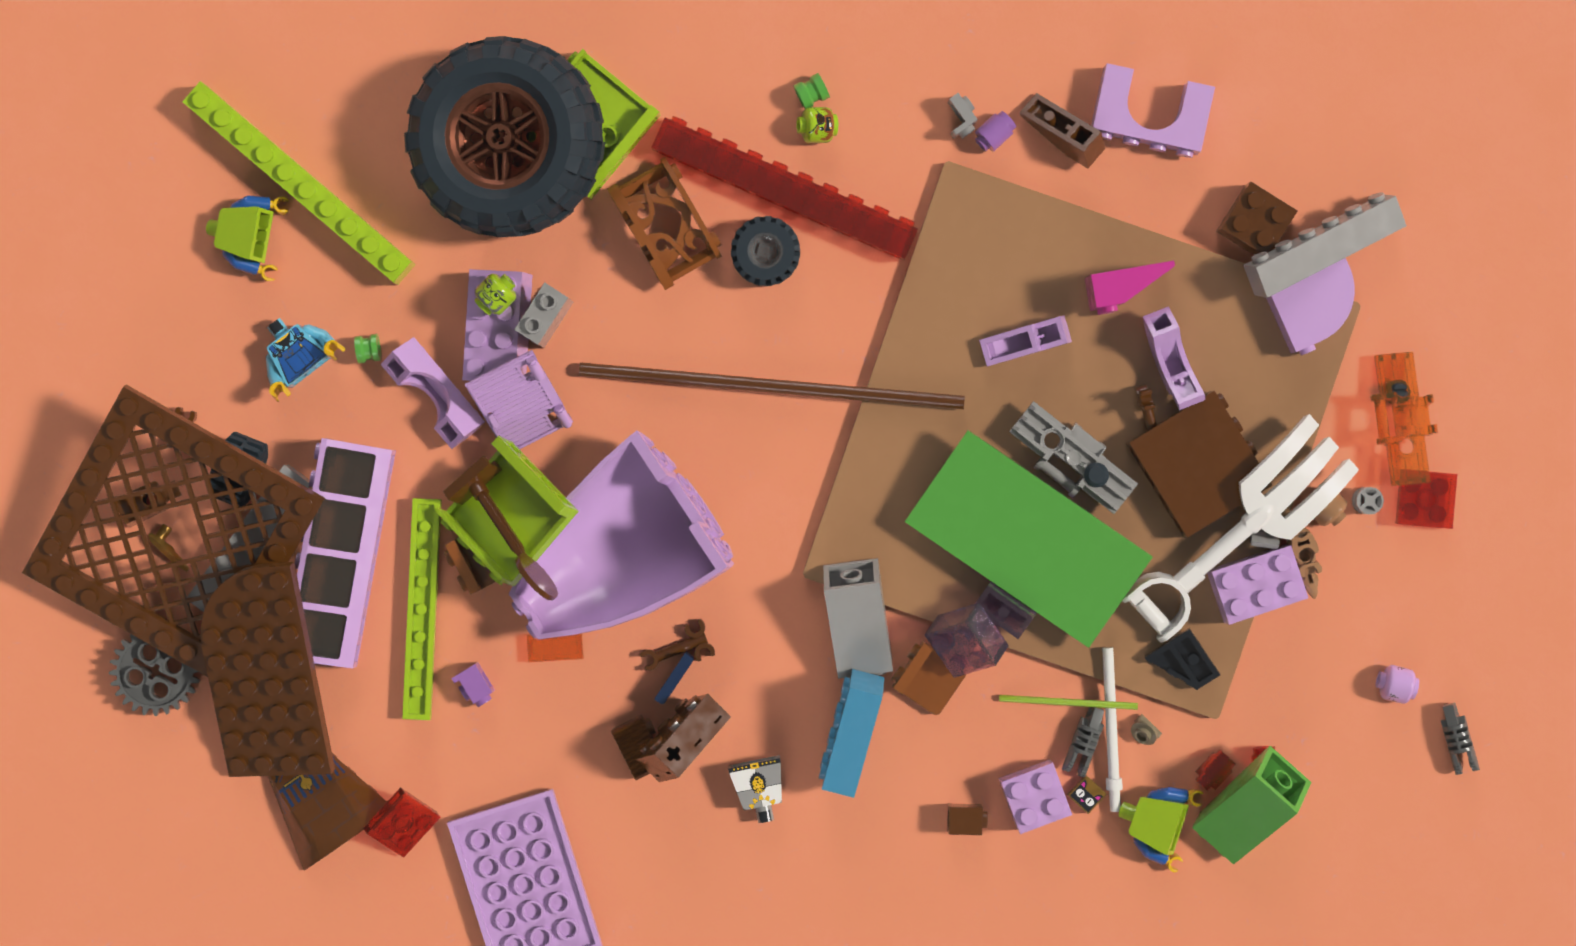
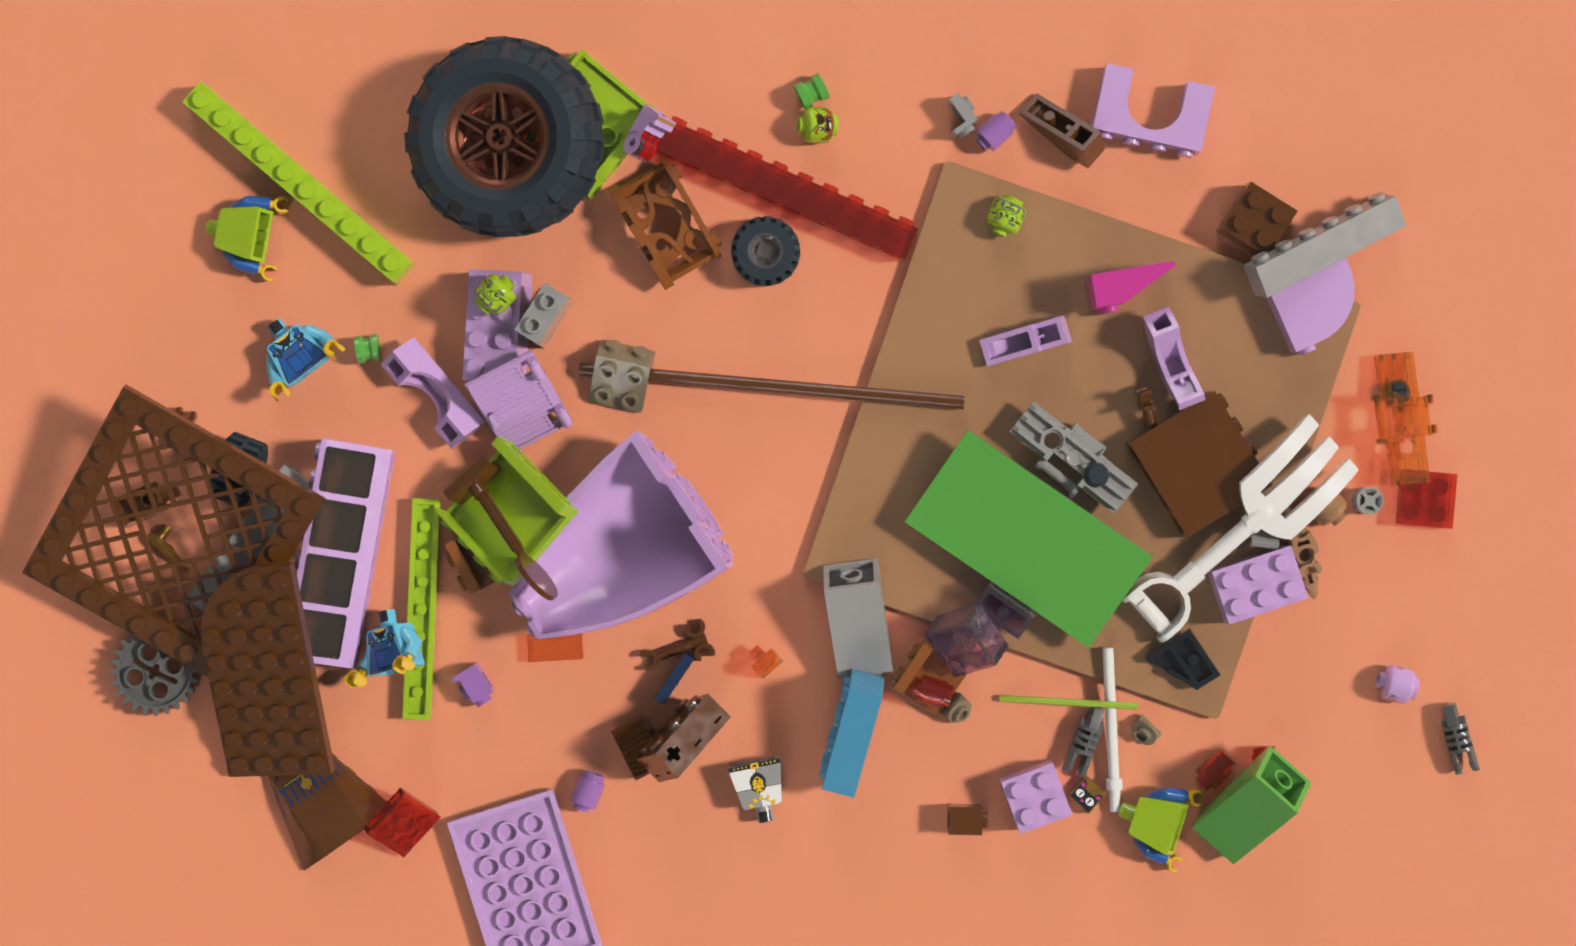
(388, 650): none -> torso
(587, 791): none -> medium lavender brick
(621, 375): none -> dark tan bracket
(647, 133): none -> lavender leg
(766, 661): none -> clear orange tile
(933, 691): none -> clear red brick
(958, 709): none -> dark tan plate
(1006, 215): none -> lime head

